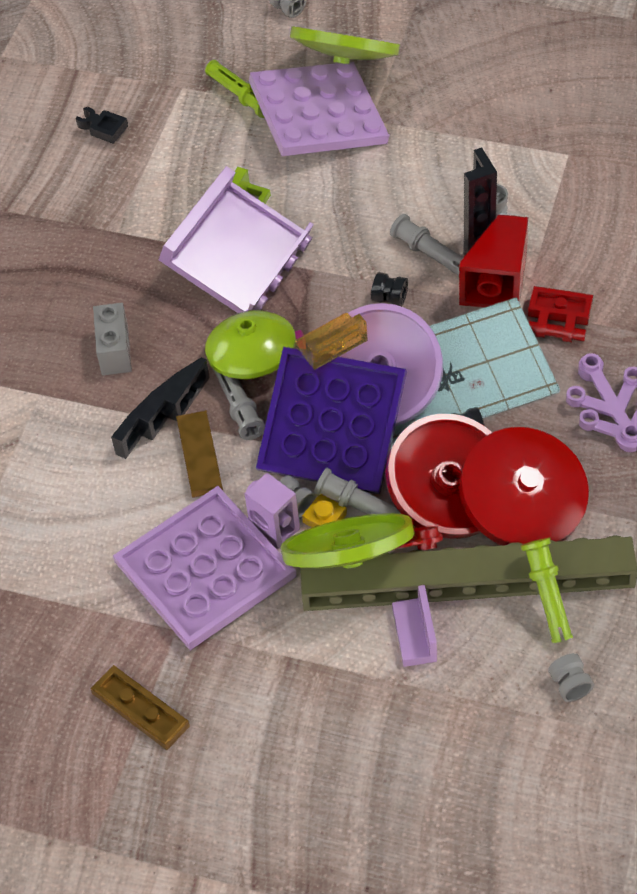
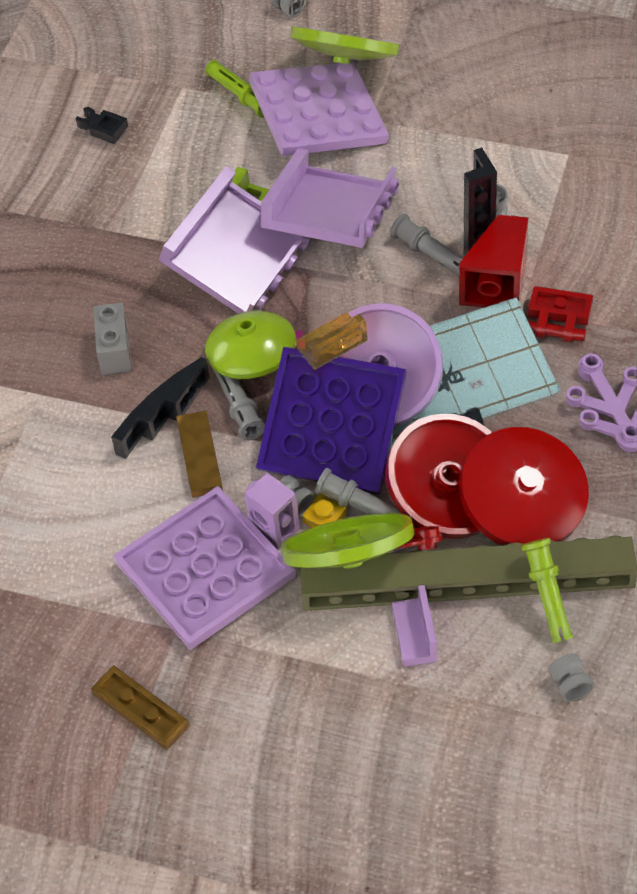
(326, 202): none -> lavender panel
(389, 289): black wheel -> none

